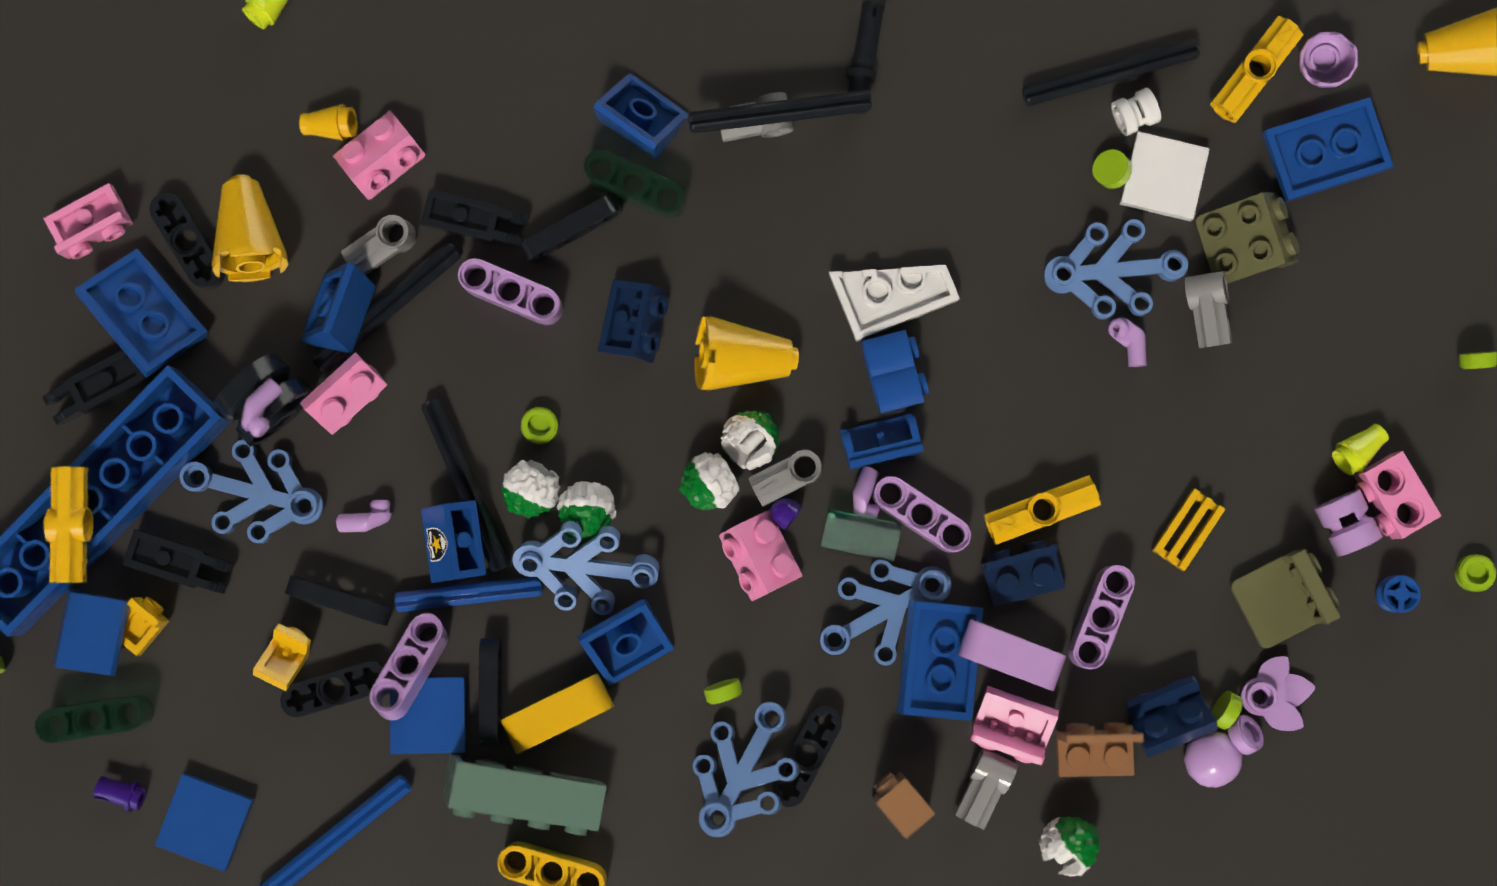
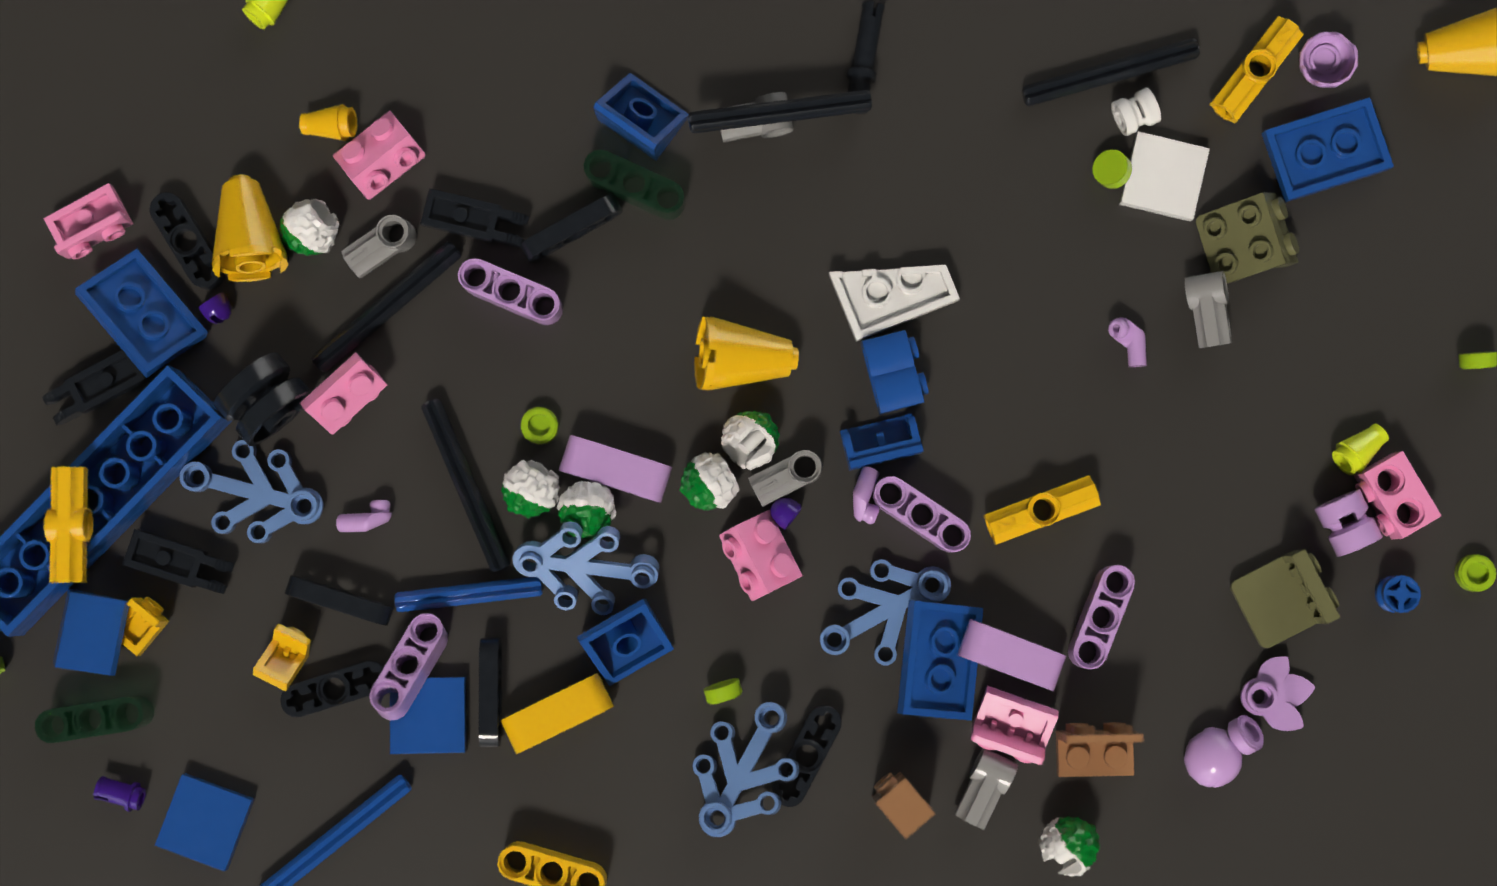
(216, 309): none -> dark purple hinge
(255, 405): lavender arm -> none
(309, 227): none -> white piece
(338, 309): blue slope -> none
(453, 541): blue brick -> none
(523, 795): sand green wedge -> none
(615, 468): none -> lavender beam
(633, 320): dark blue bracket -> none
(861, 535): clear green tile -> none
(1022, 574): dark blue bracket -> none
(1110, 271): medium blue plant -> none
(1170, 716): dark blue bracket -> none
(1206, 503): yellow tile -> none
(1227, 709): lime tile -> none

